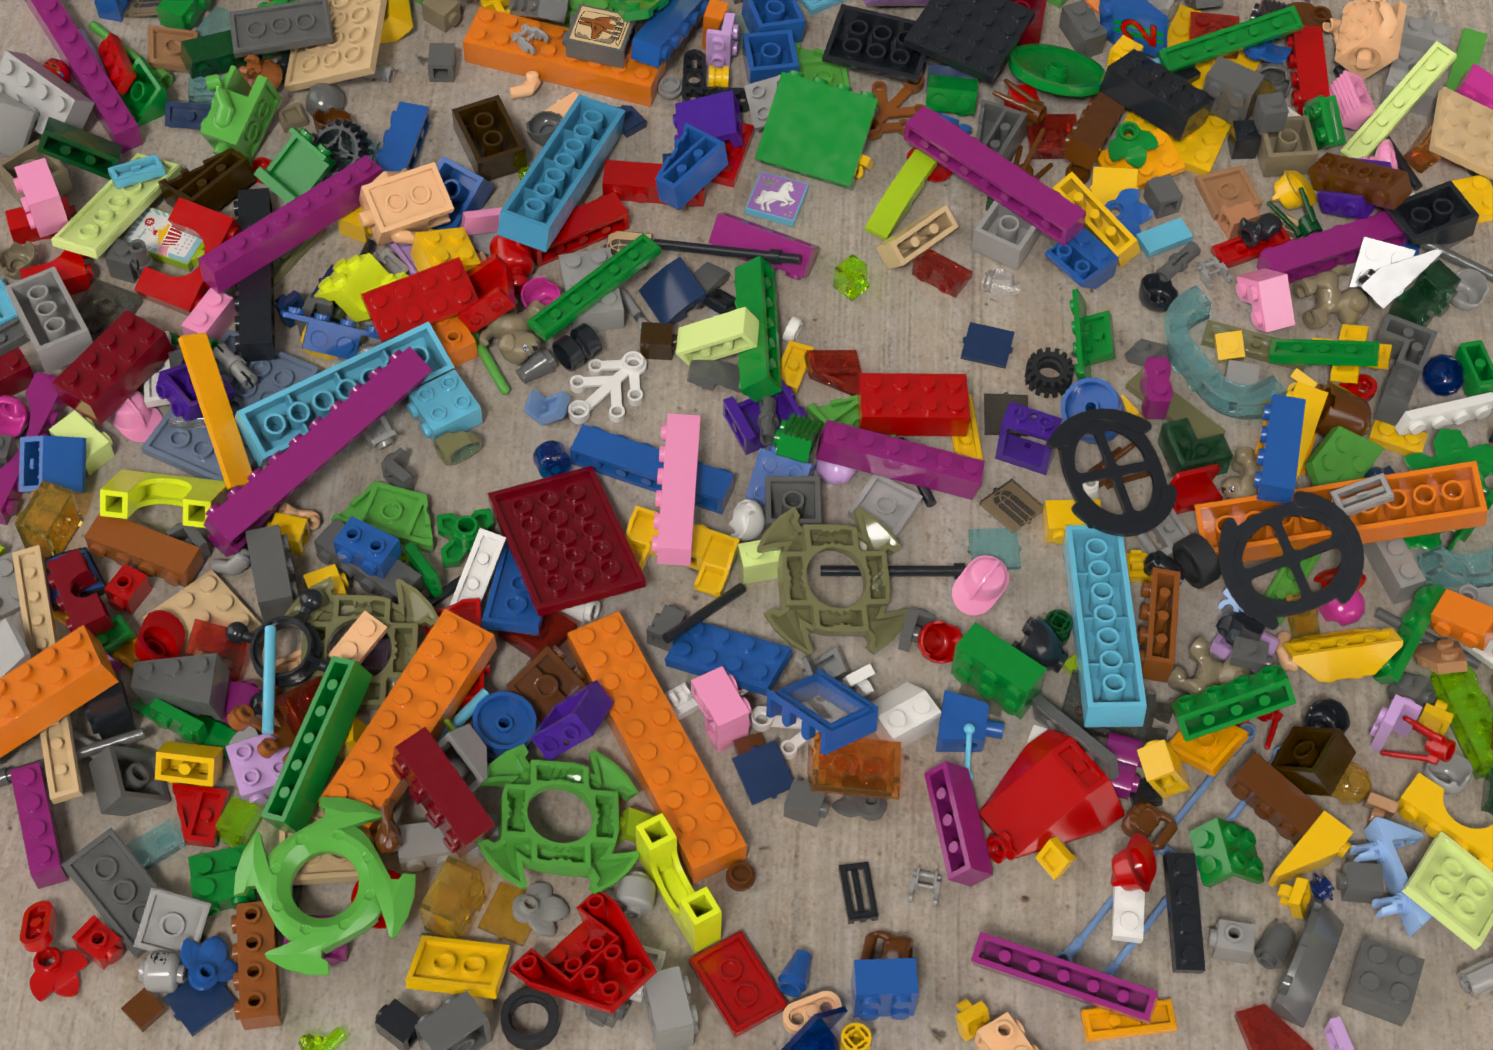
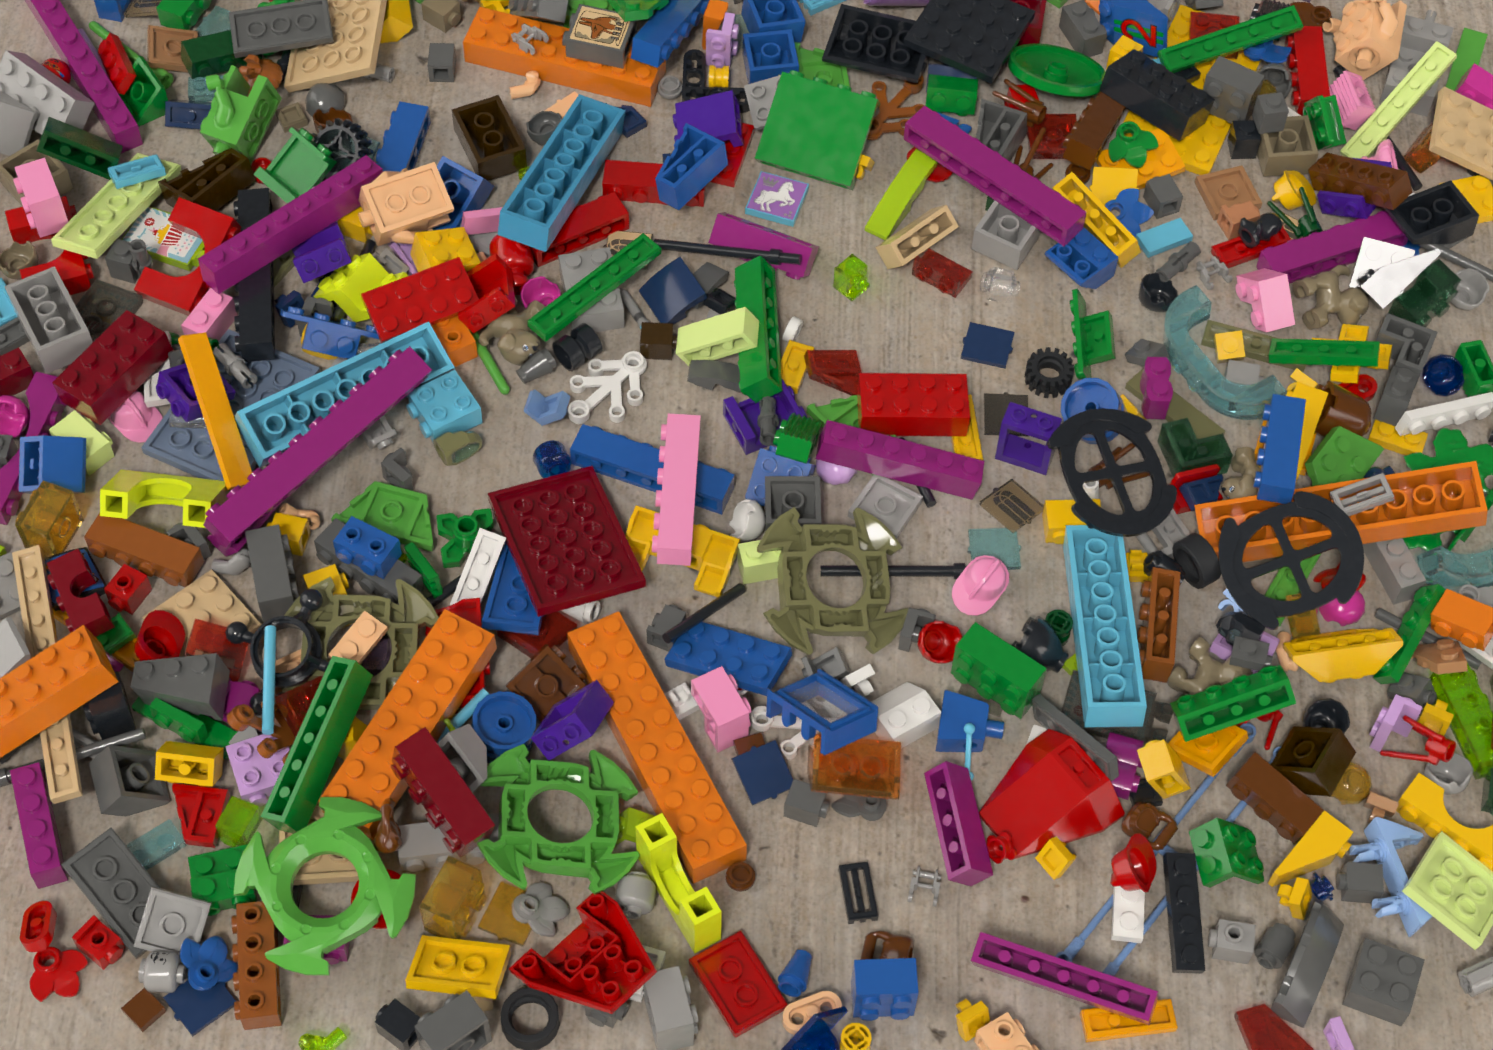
(321, 253): none -> dark purple panel
(1201, 490): none -> dark blue tile

